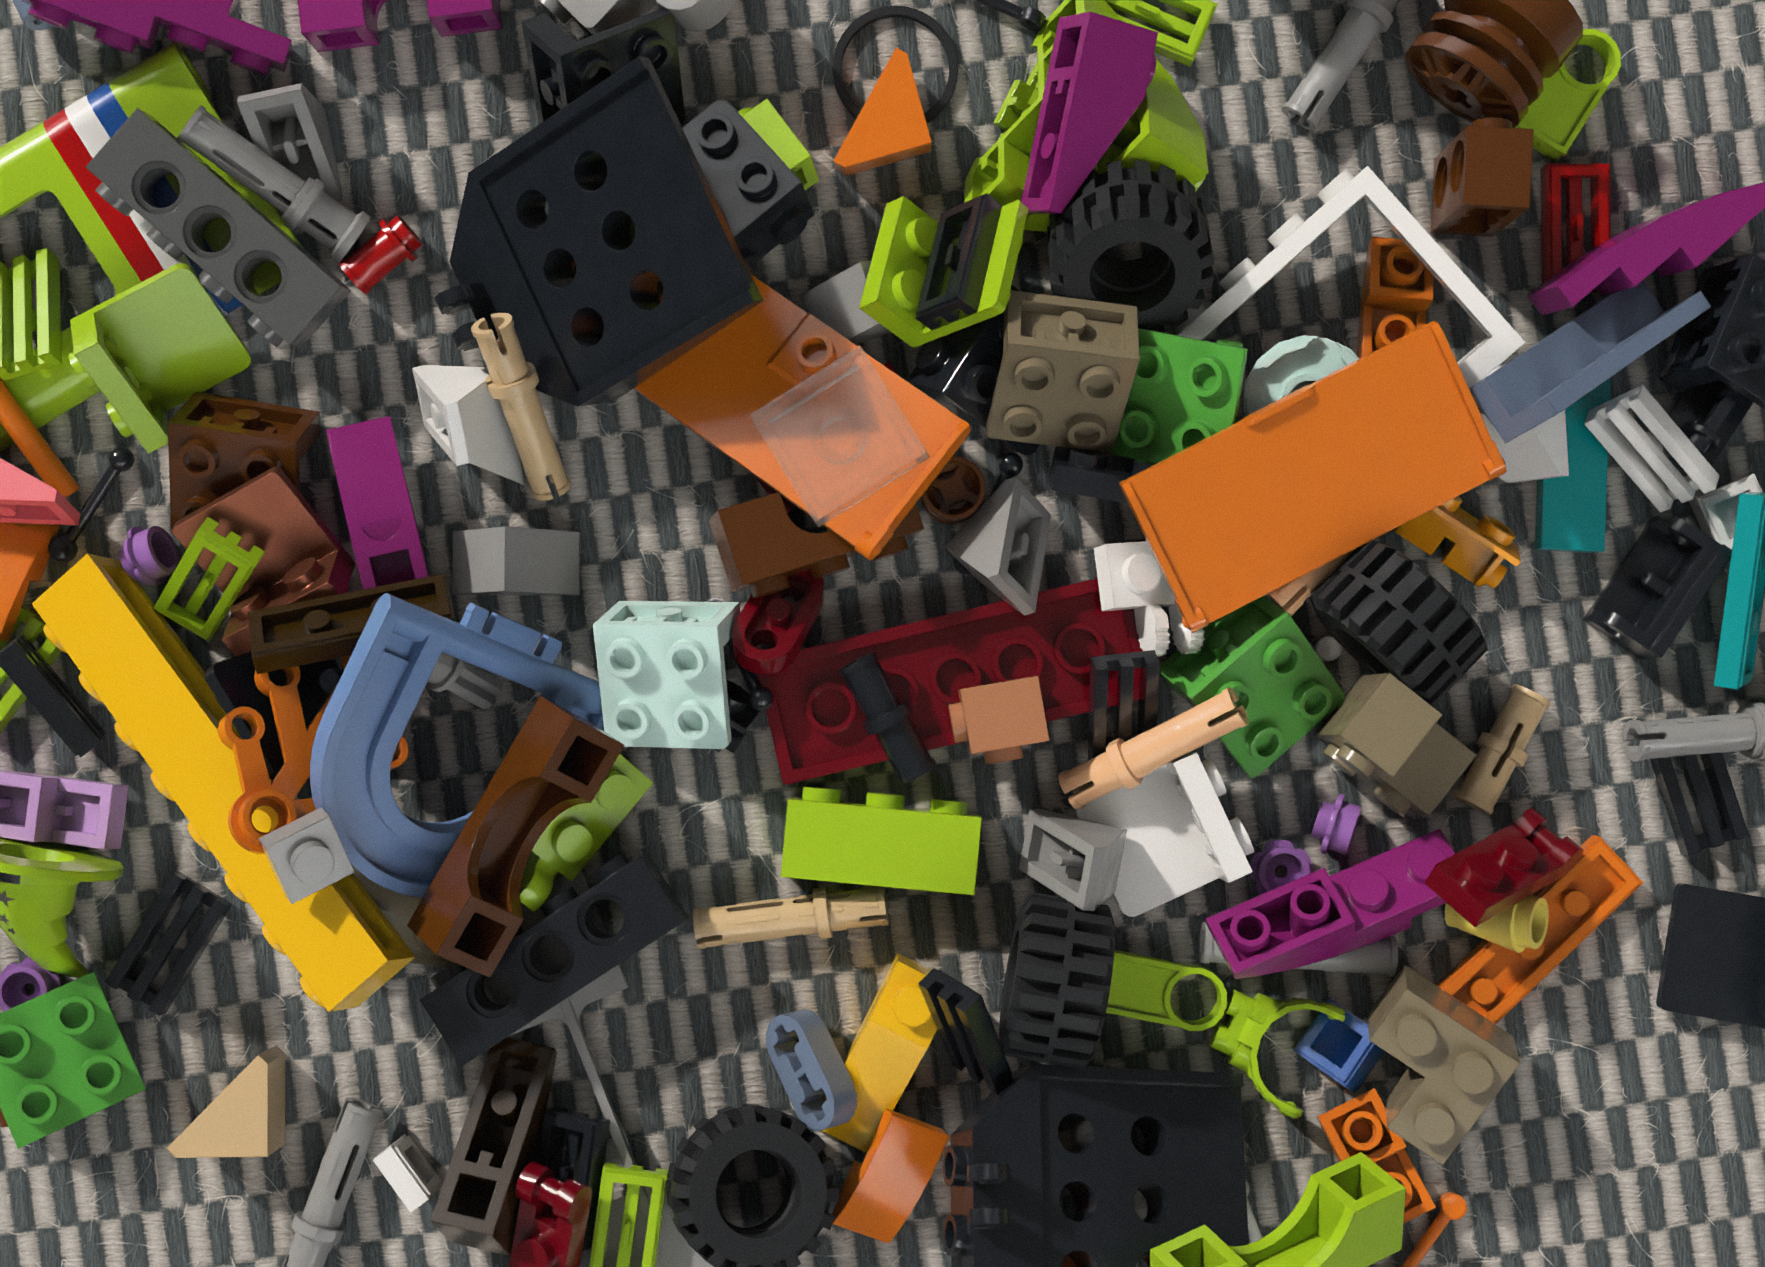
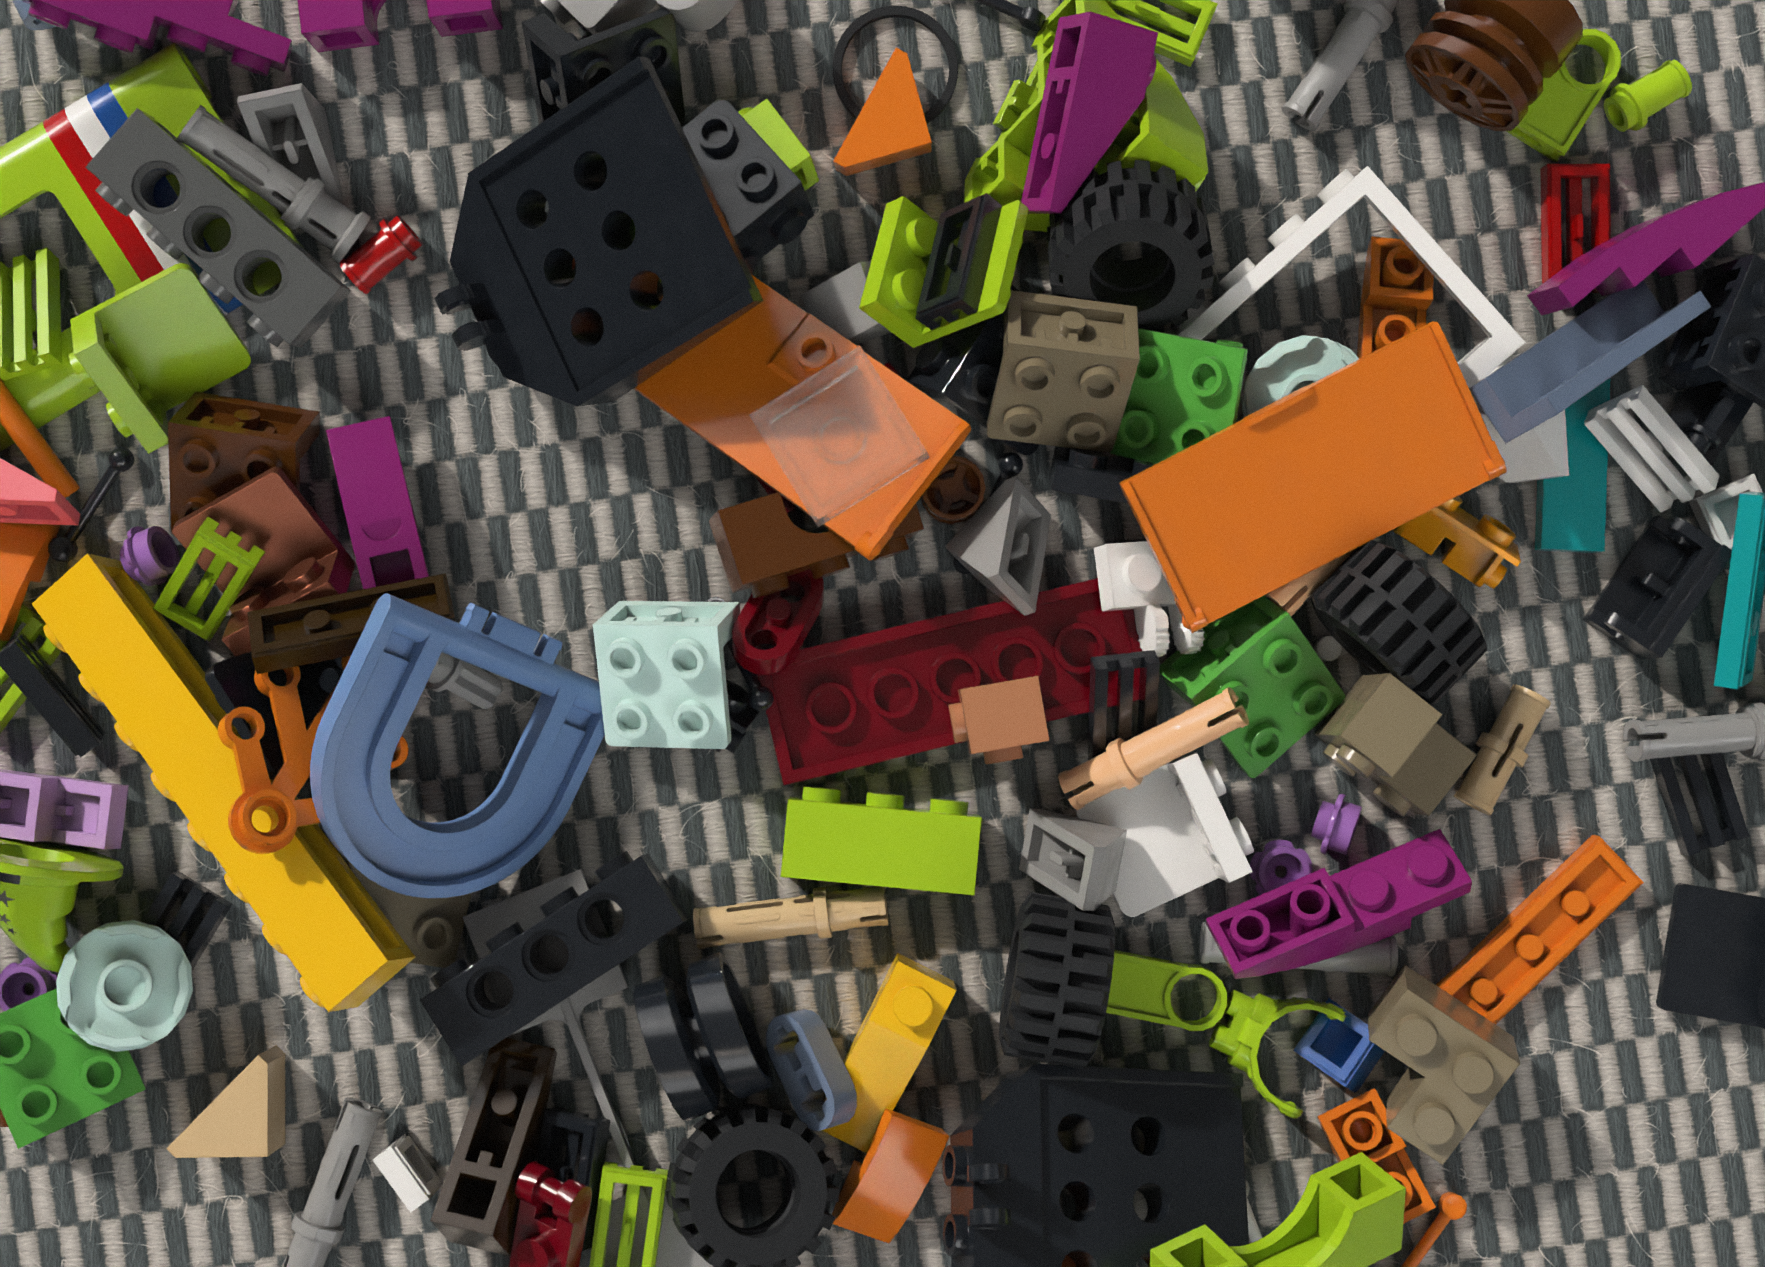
(124, 985): none -> light aqua tile
(306, 855): light grey plate -> none
(467, 418): white slope -> none
(476, 893): reddish brown arch -> none
(514, 384): tan pin -> none
(516, 562): light grey slope -> none
(580, 832): lime plate -> none
(702, 1036): none -> black wheel
(887, 717): black pin -> none
(966, 1029): black tile -> none
(1482, 179): reddish brown brick -> none
(1503, 868): dark red plate -> none
(1514, 928): light yellow cone -> none
(1634, 103): none -> lime pin

